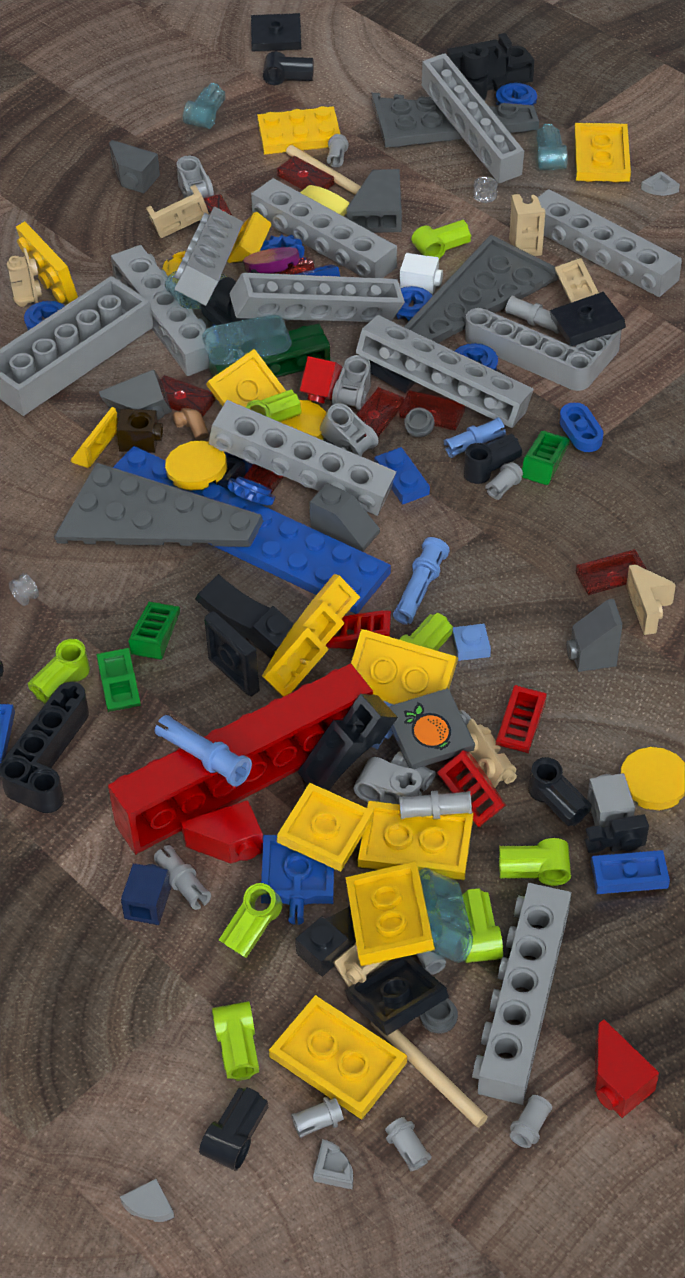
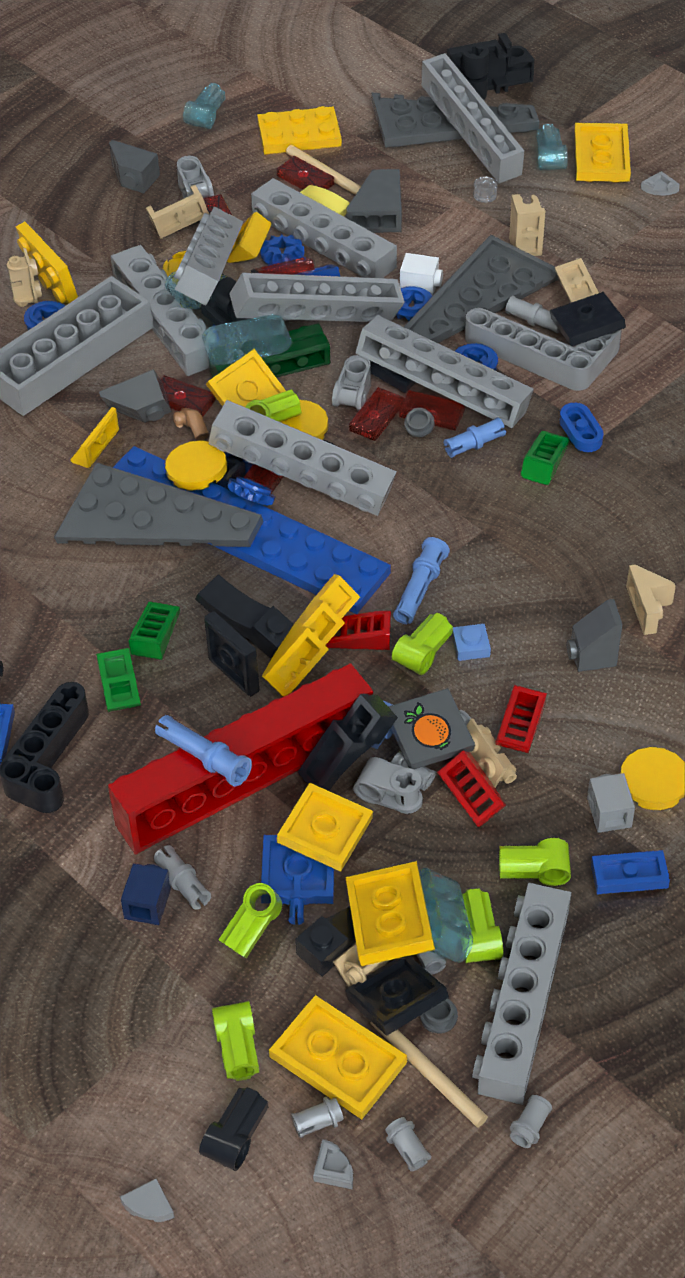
(23, 589): clear bush -> none
(61, 669): lime piece -> none
(138, 429): dark brown brick -> none
(225, 834): red slope -> none
(271, 260): magenta tile -> none
(276, 32): black plate -> none
(287, 68): black piece -> none
(320, 379): red slope -> none
(337, 147): light grey pin -> none
(342, 517): dark grey slope -> none
(349, 432): light grey piece -> none
(401, 669): yellow plate -> none
(408, 481): blue plate -> none
(433, 843): yellow plate -> none
(435, 805): light grey pin -> none
(436, 241): lime piece -> none
(485, 458): black piece -> none
(510, 475): light grey pin -> none
(521, 92): blue gear -> none
(557, 792): black piece -> none
(607, 571): clear red tile -> none
(609, 244): light grey brick -> none
(621, 1072): red slope -> none
(622, 834): black plate -> none

